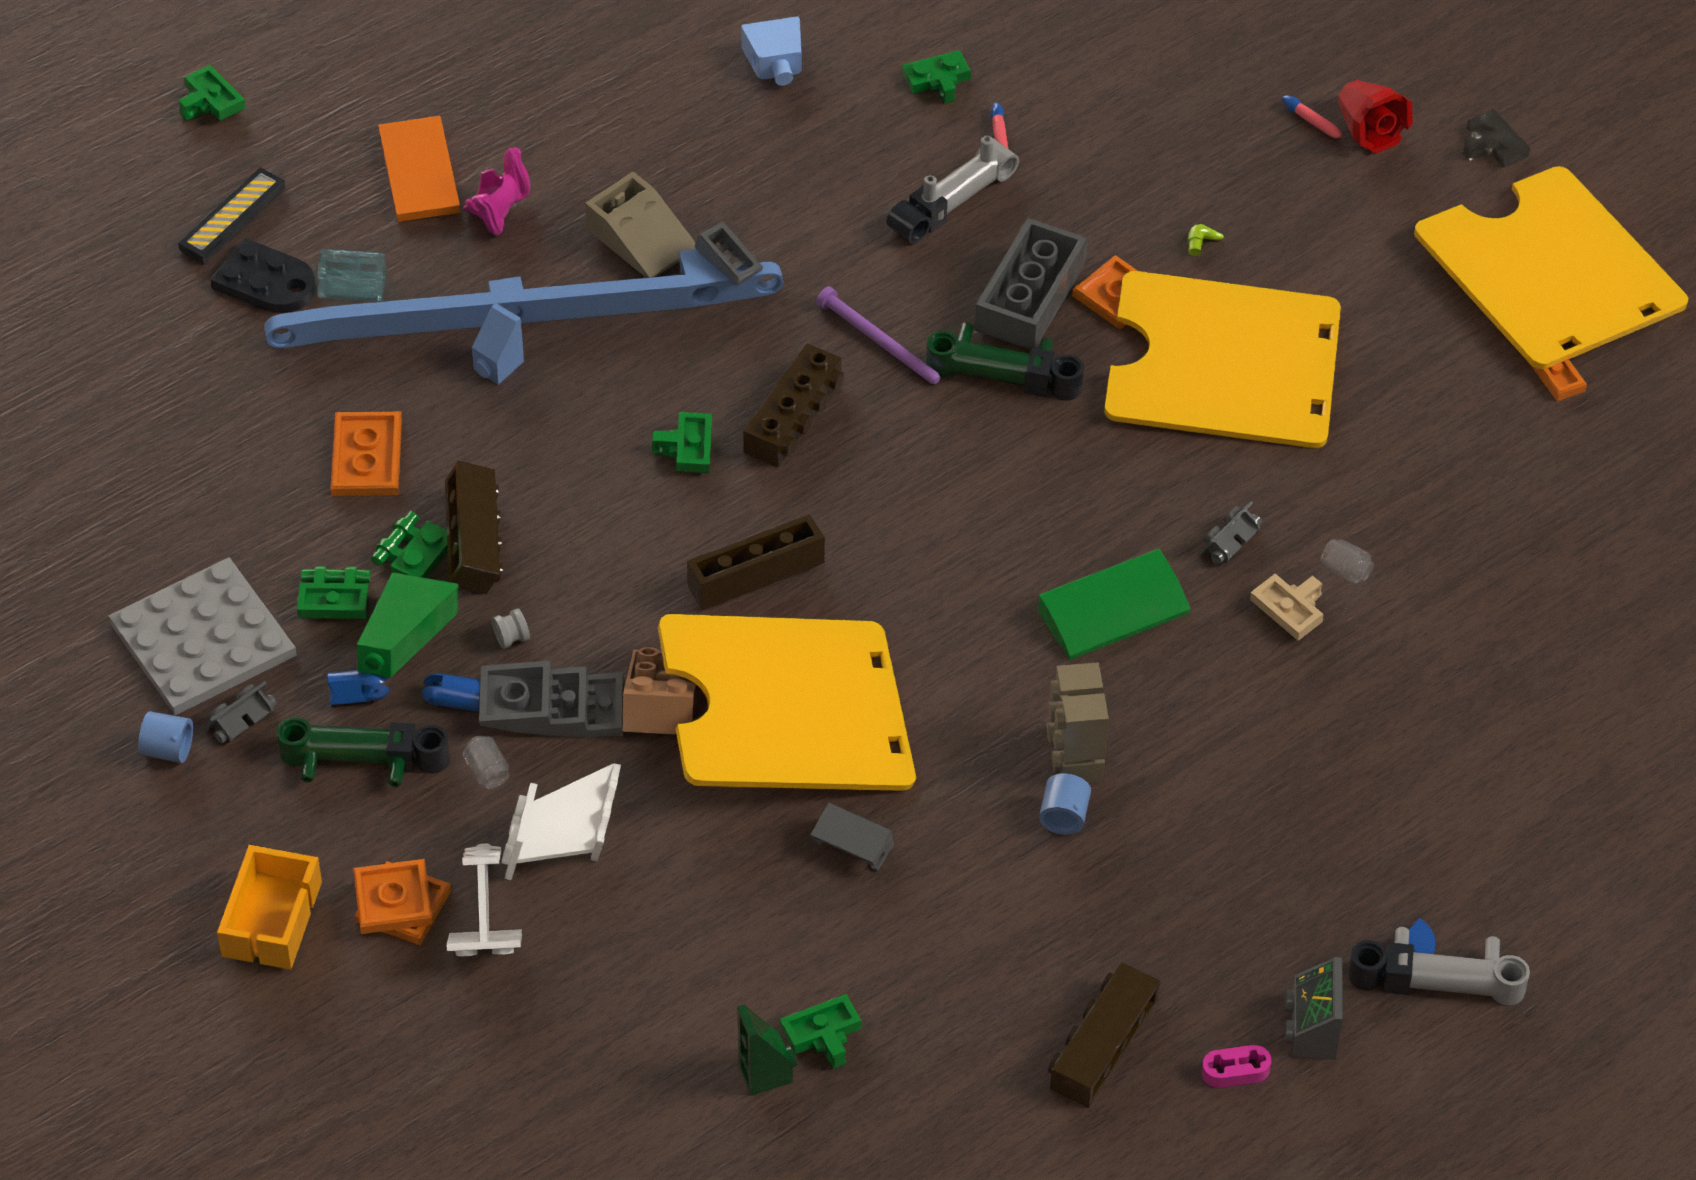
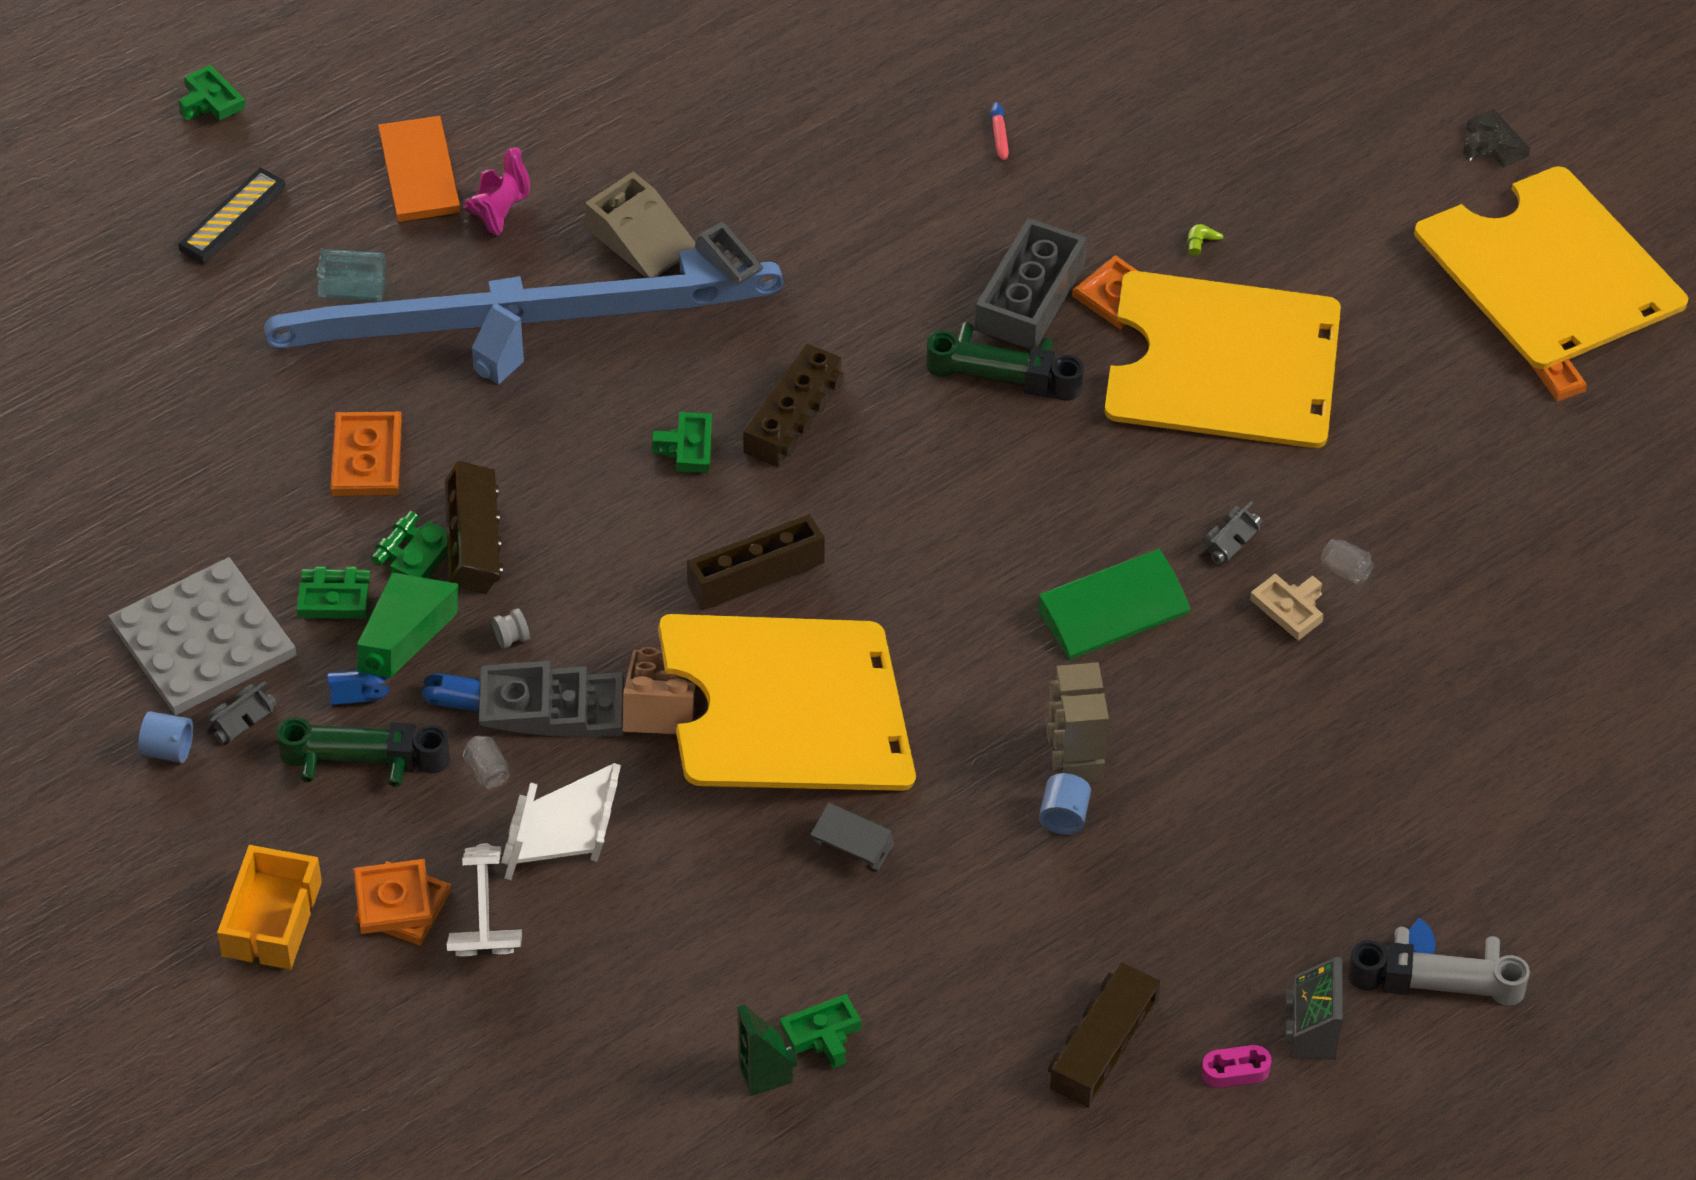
(265, 278): black plate -> none
(774, 48): light blue torso -> none
(828, 299): medium lavender bar -> none
(933, 201): light grey piece -> none
(937, 73): green hinge -> none
(1294, 105): coral piece -> none
(1375, 114): red cone -> none

